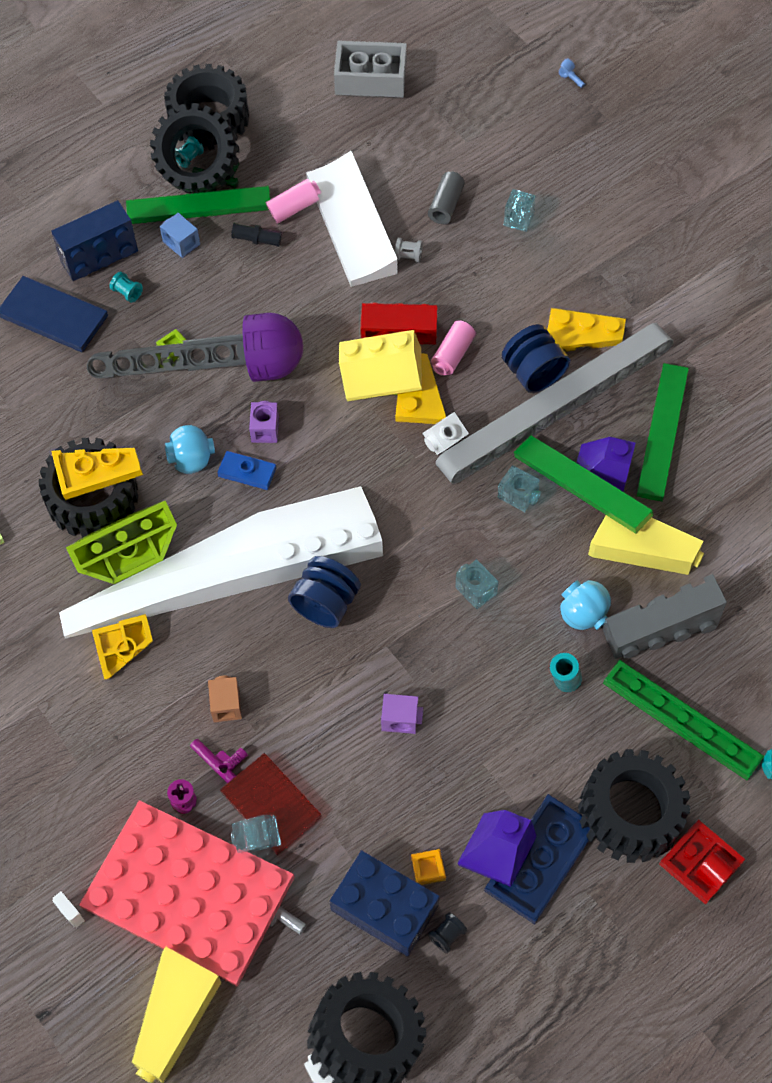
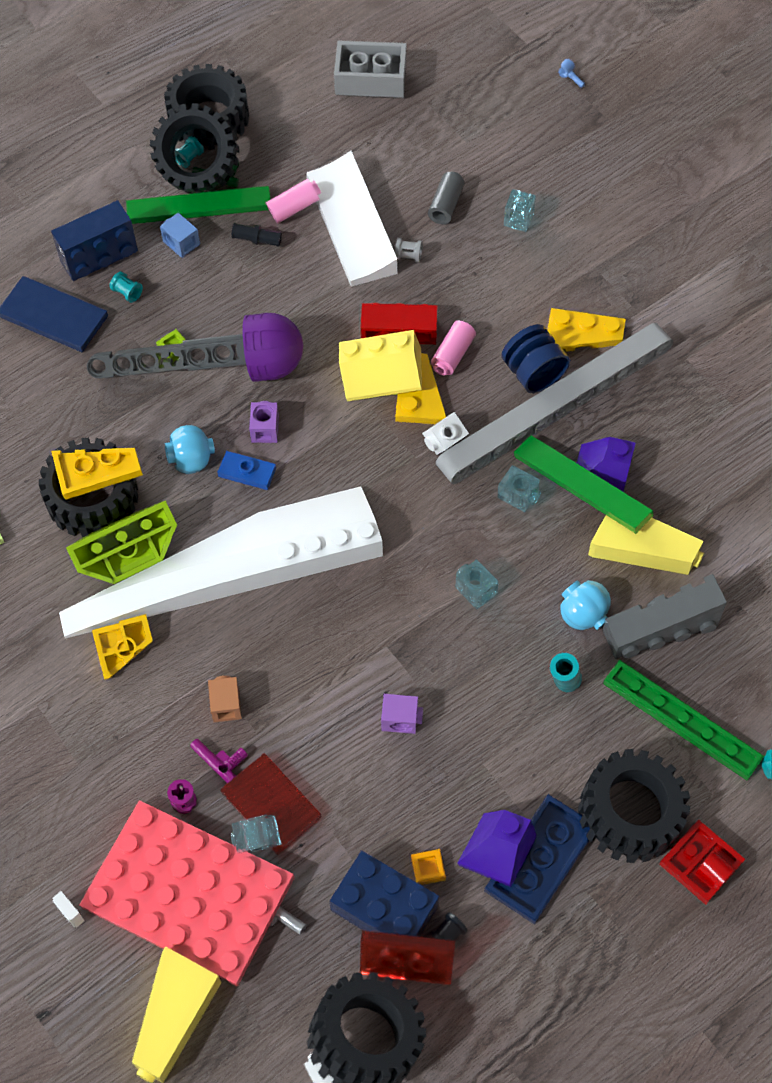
(324, 591): dark blue wheel -> none
(407, 957): none -> clear red tile
(662, 432): green tile -> none

